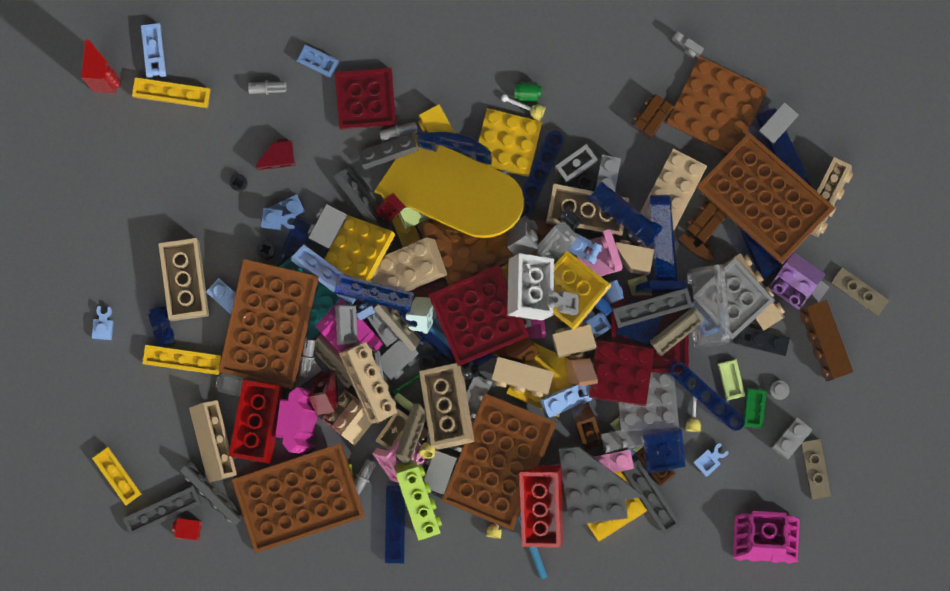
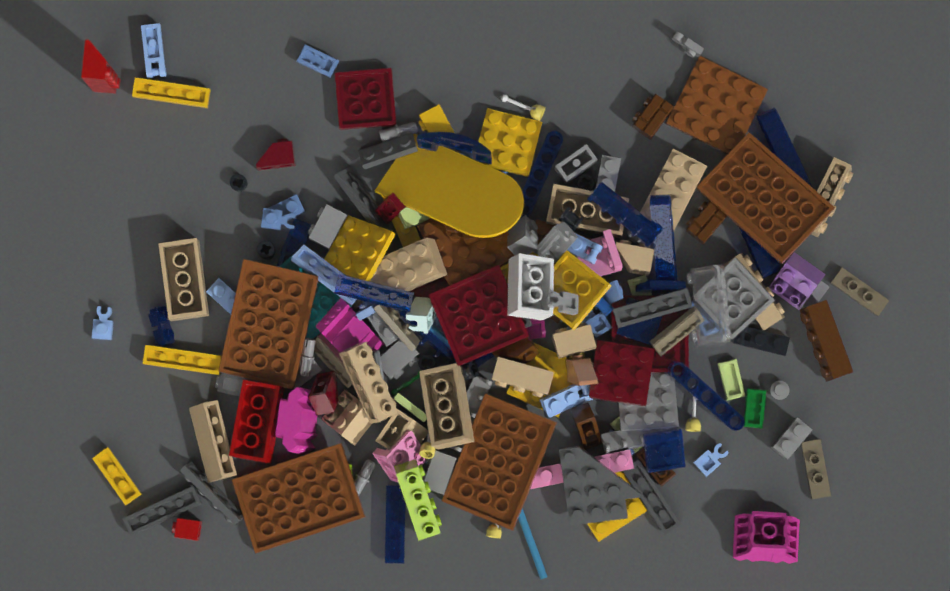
(267, 87): light grey axle -> none
(346, 325): light grey tile -> none
(411, 434): dark tan plate -> none
(528, 91): green brick -> none
(541, 506): red slope -> none
(702, 252): reddish brown slope -> none
(778, 123): light grey tile -> none

